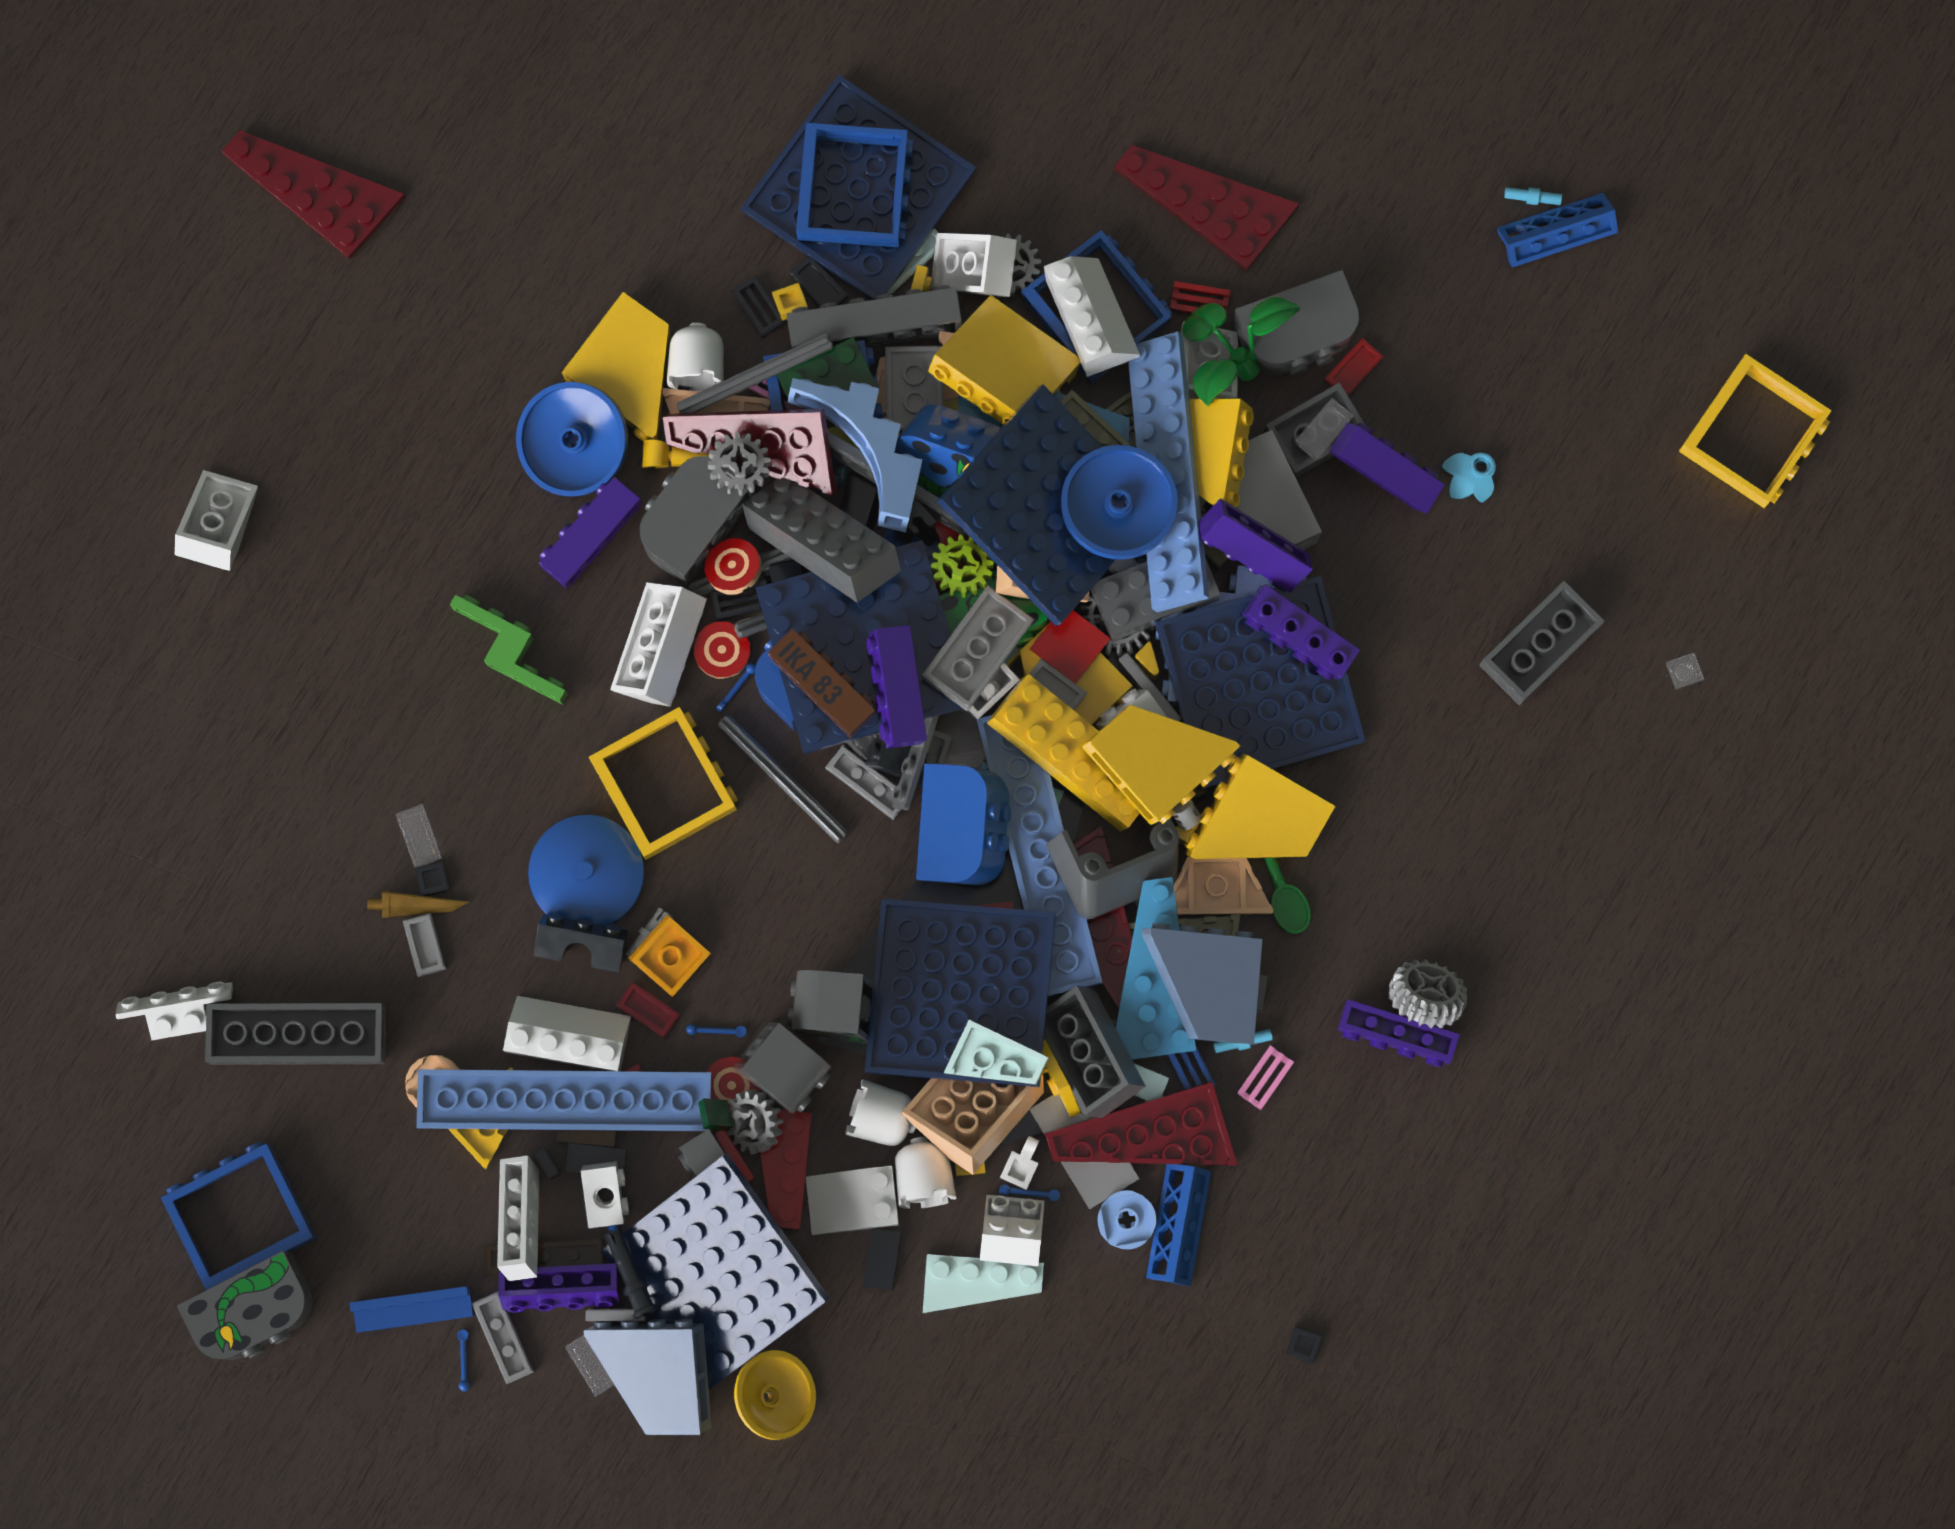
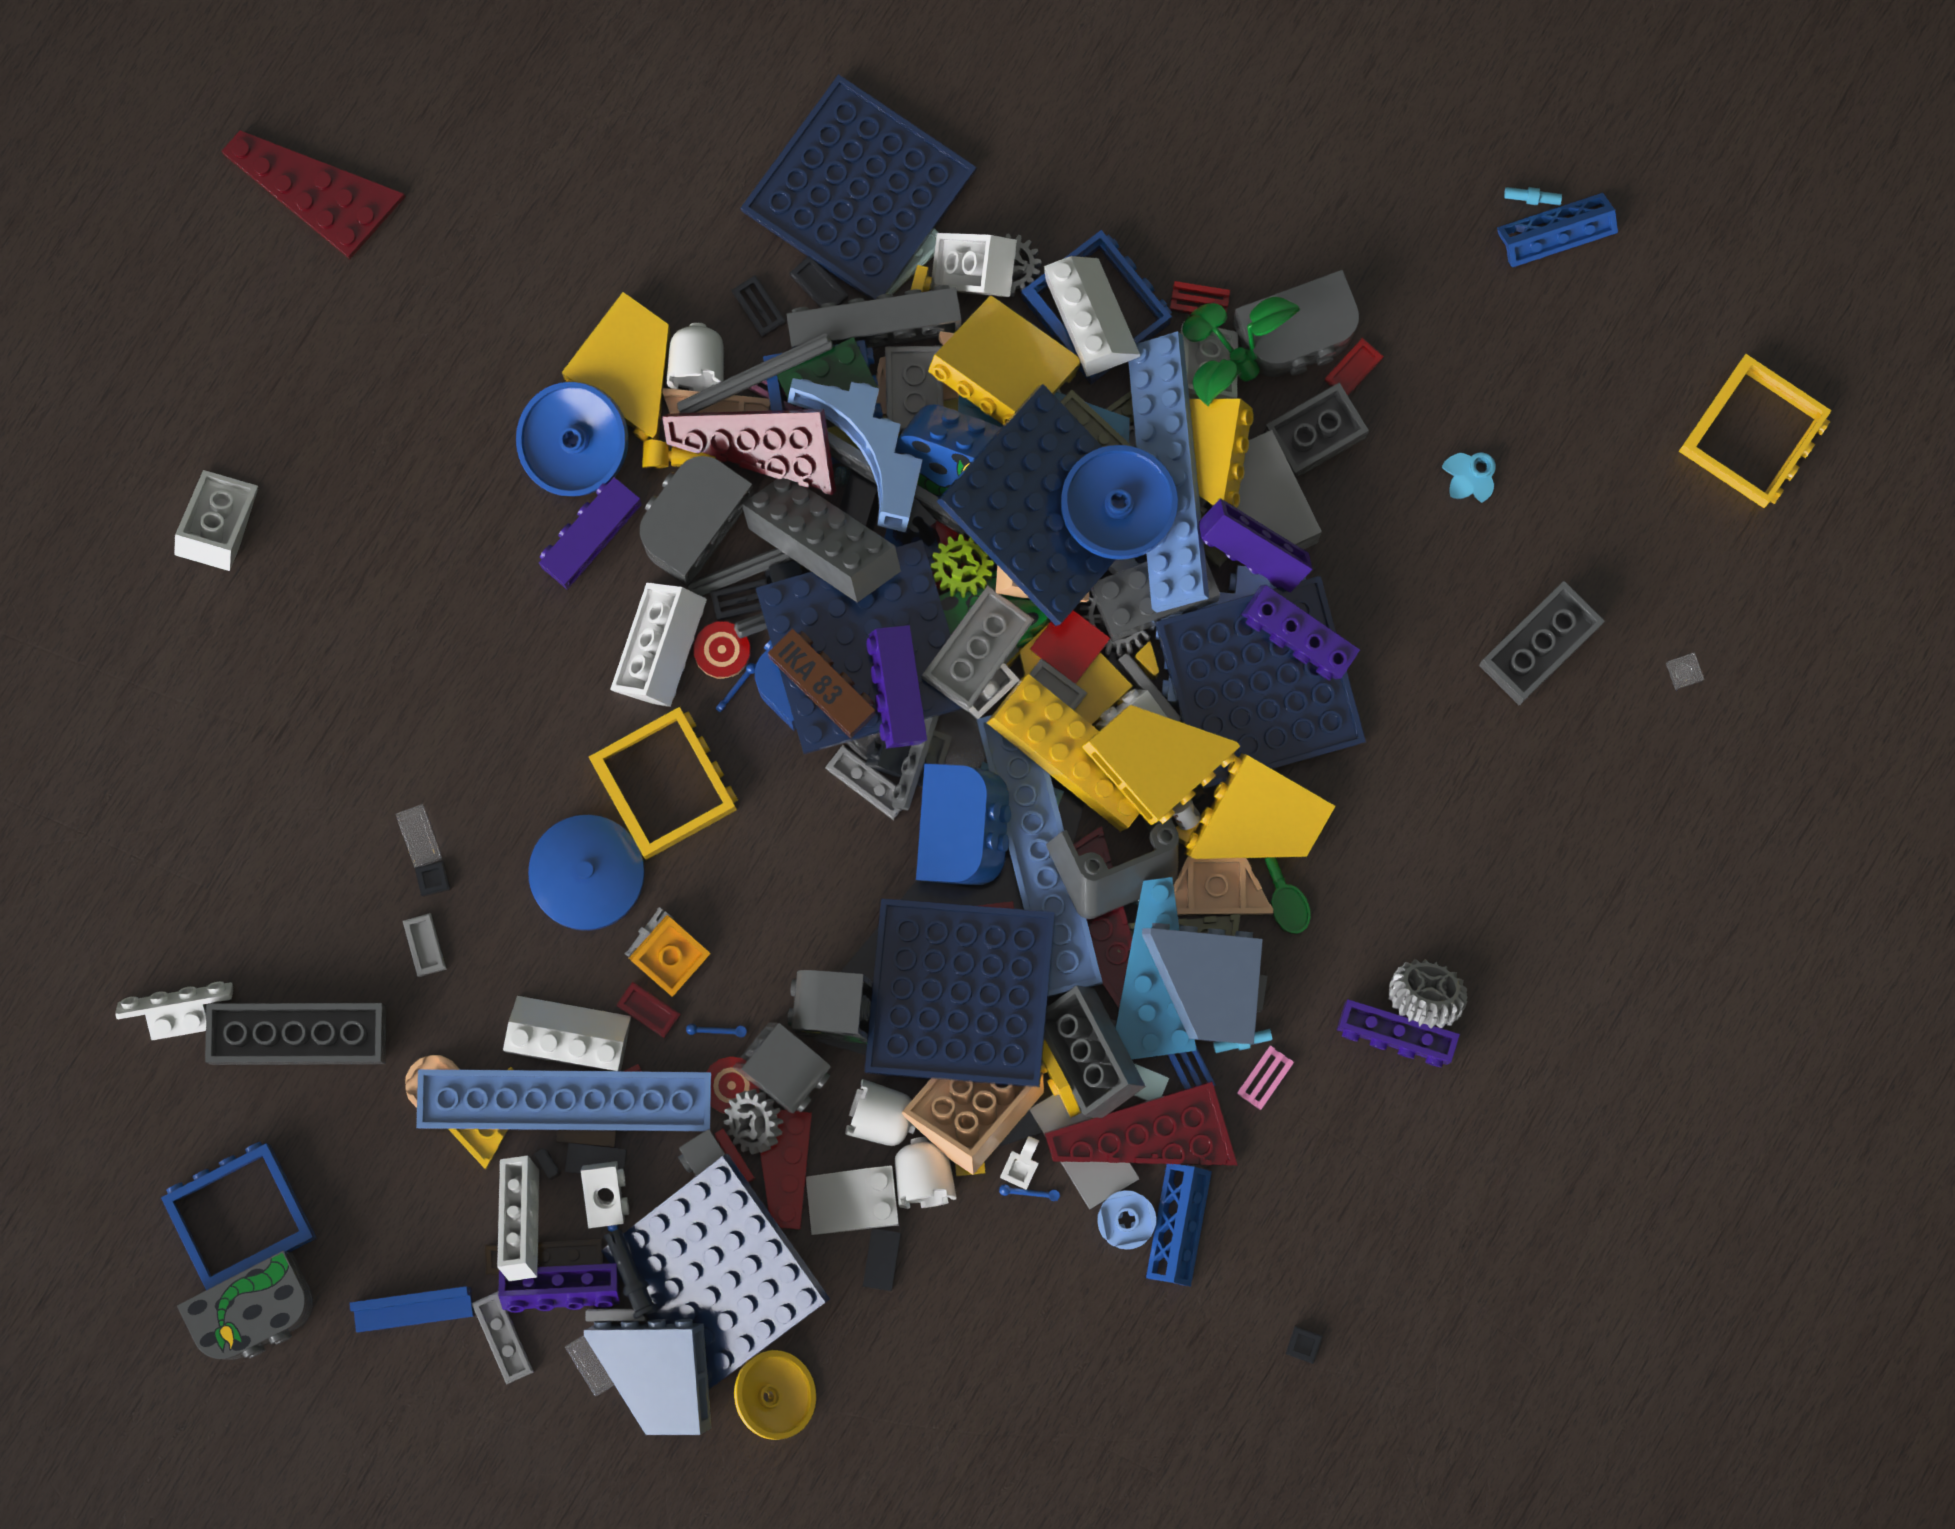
(403, 904): pearl gold bar -> none
(463, 1335): blue hinge -> none
(509, 648): bright green bracket -> none
(605, 942): black arch -> none
(715, 1114): dark green tile -> none
(733, 566): red tile -> none
(750, 462): light grey gear -> none
(783, 778): dark grey axle -> none
(789, 299): yellow tile -> none
(862, 135): blue window -> none
(970, 1281): light aqua wing -> none
(993, 1056): light aqua wing -> none
(1012, 1230): white slope -> none
(1222, 211): dark red wing -> none
(1324, 429): clear tile -> none
(1386, 467): dark purple brick -> none

